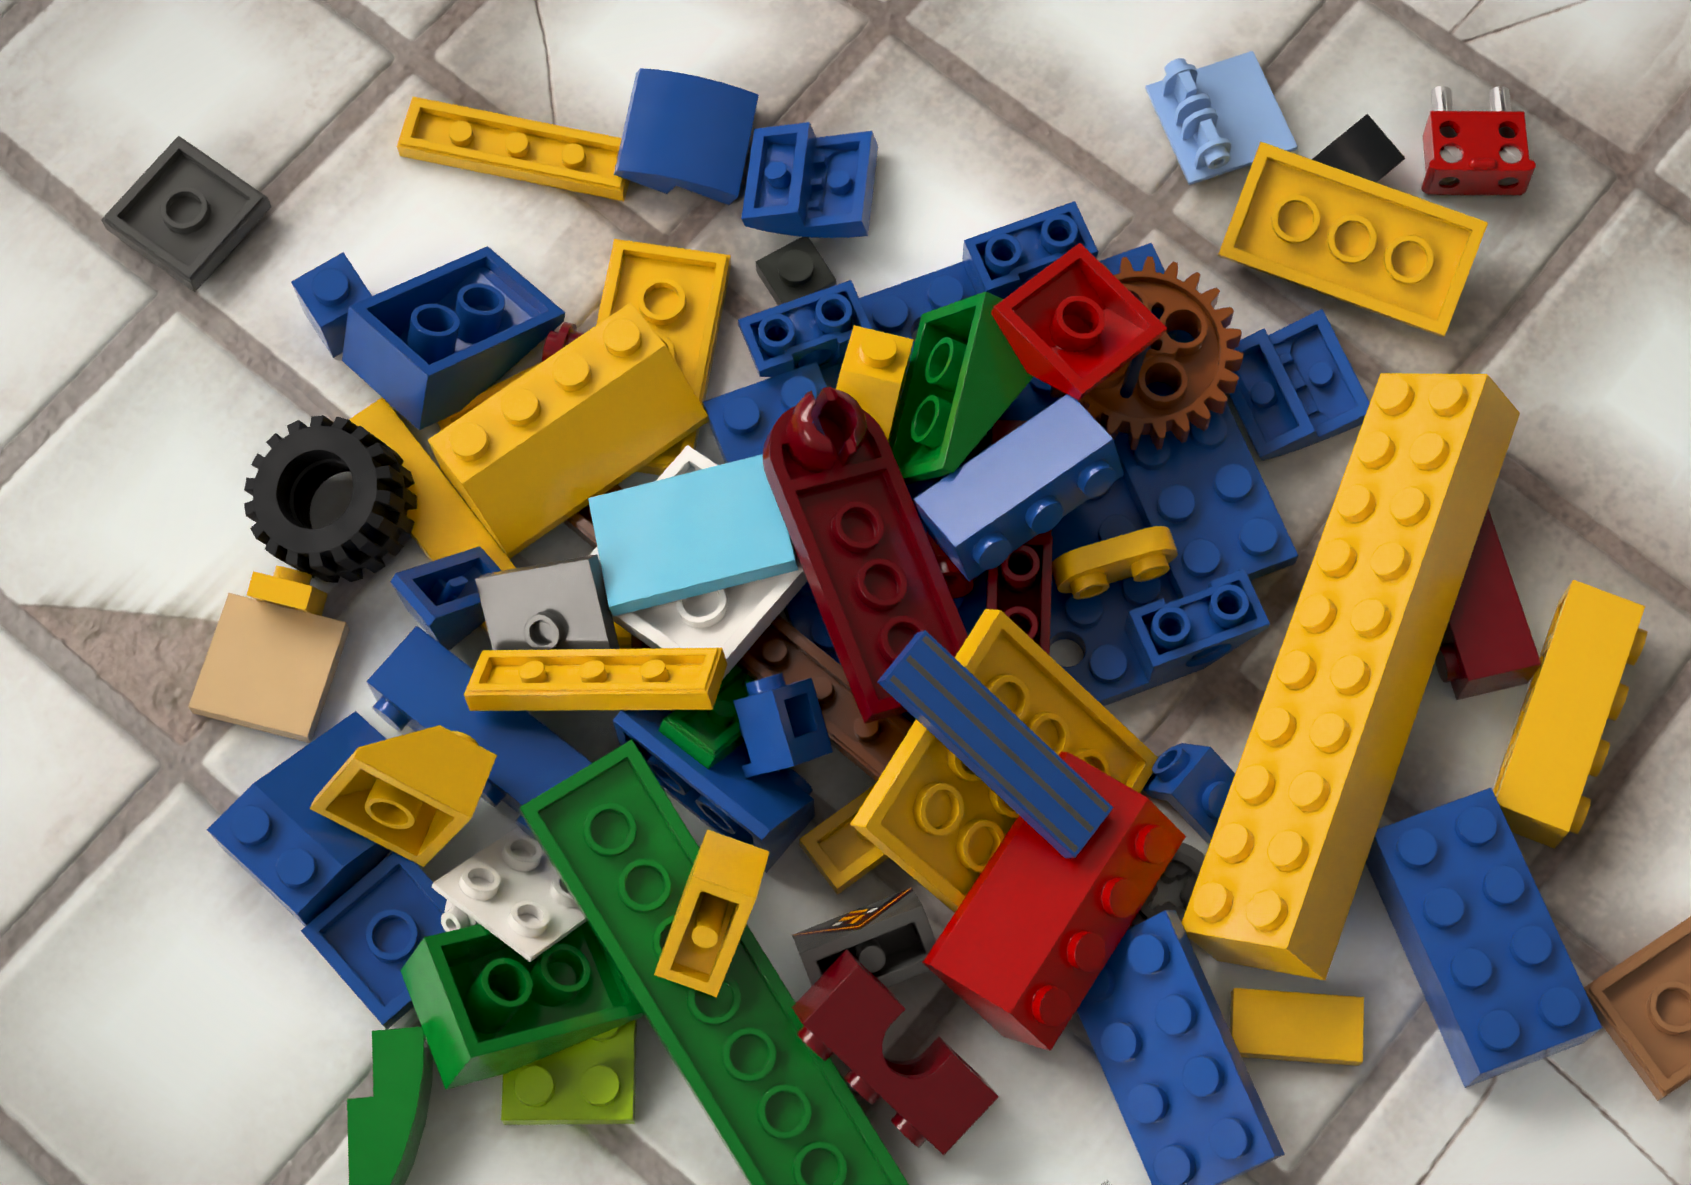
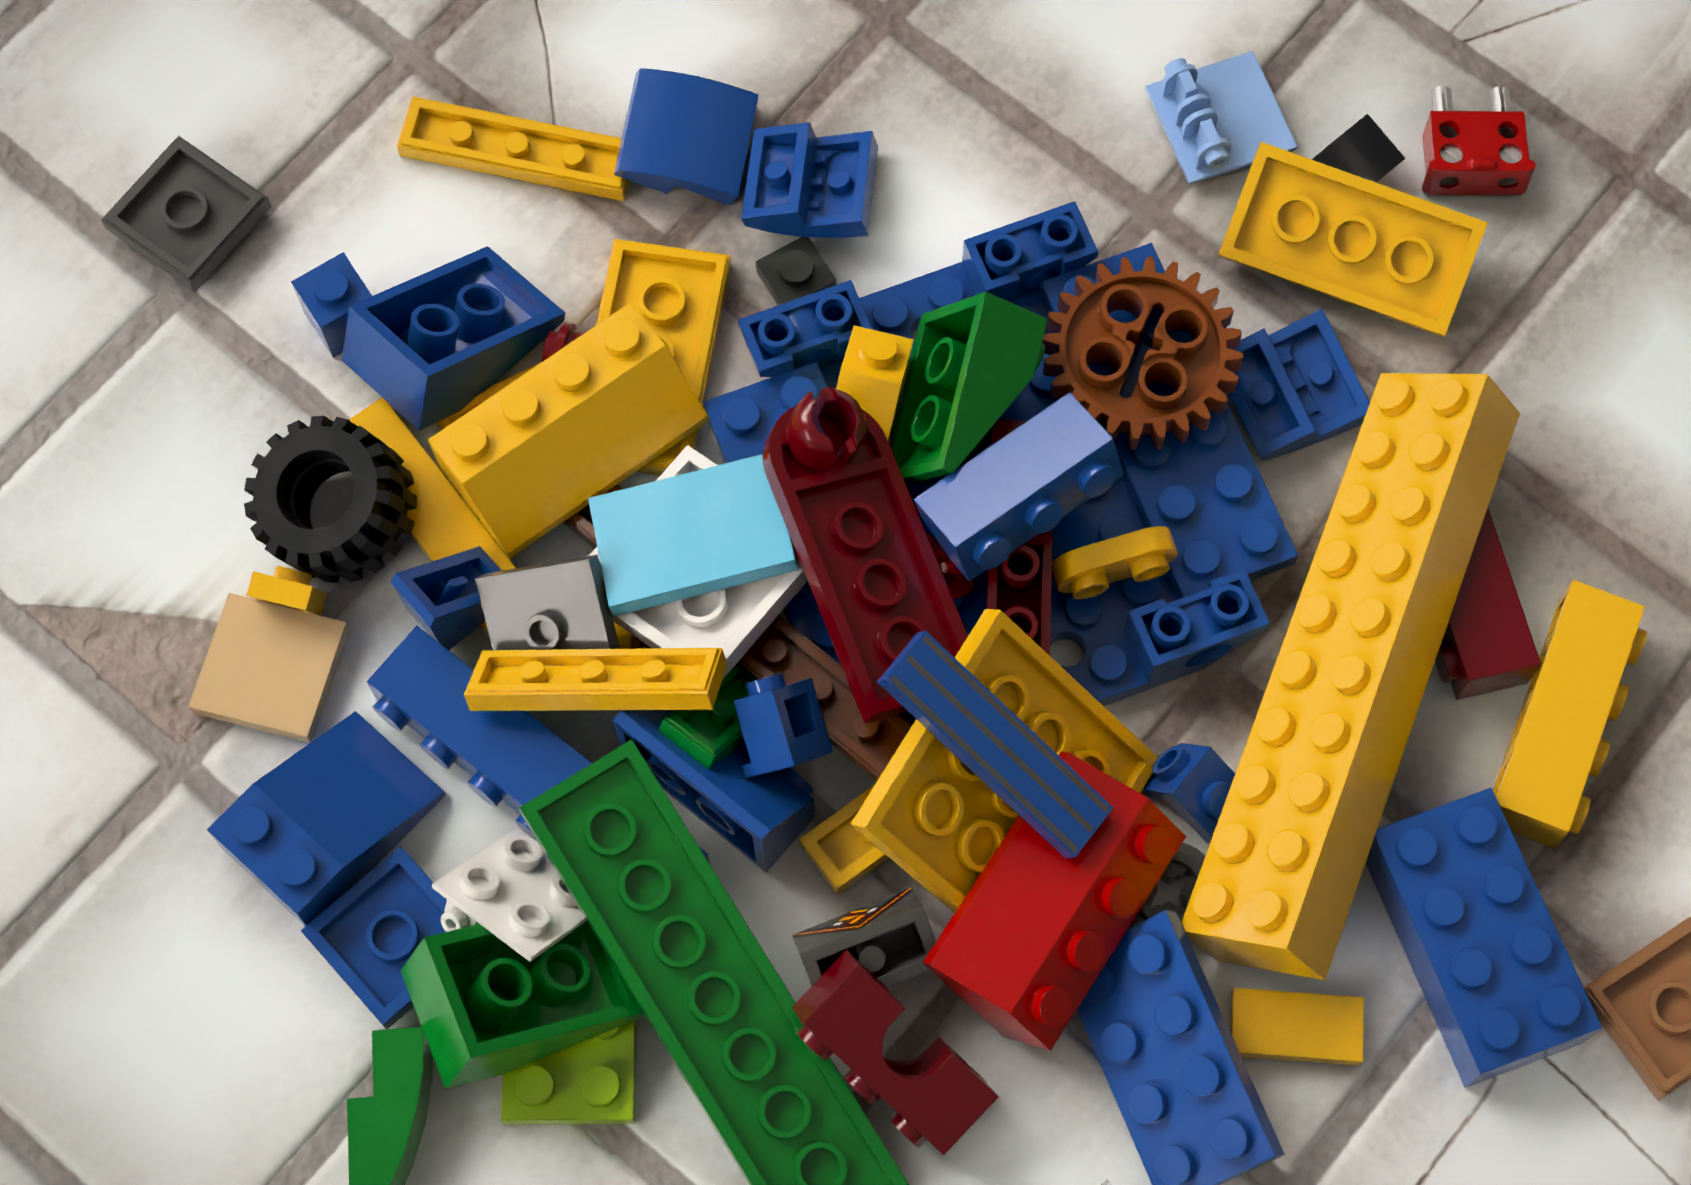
(409, 790): yellow slope -> none
(712, 913): yellow slope -> none
(1075, 323): red slope -> none

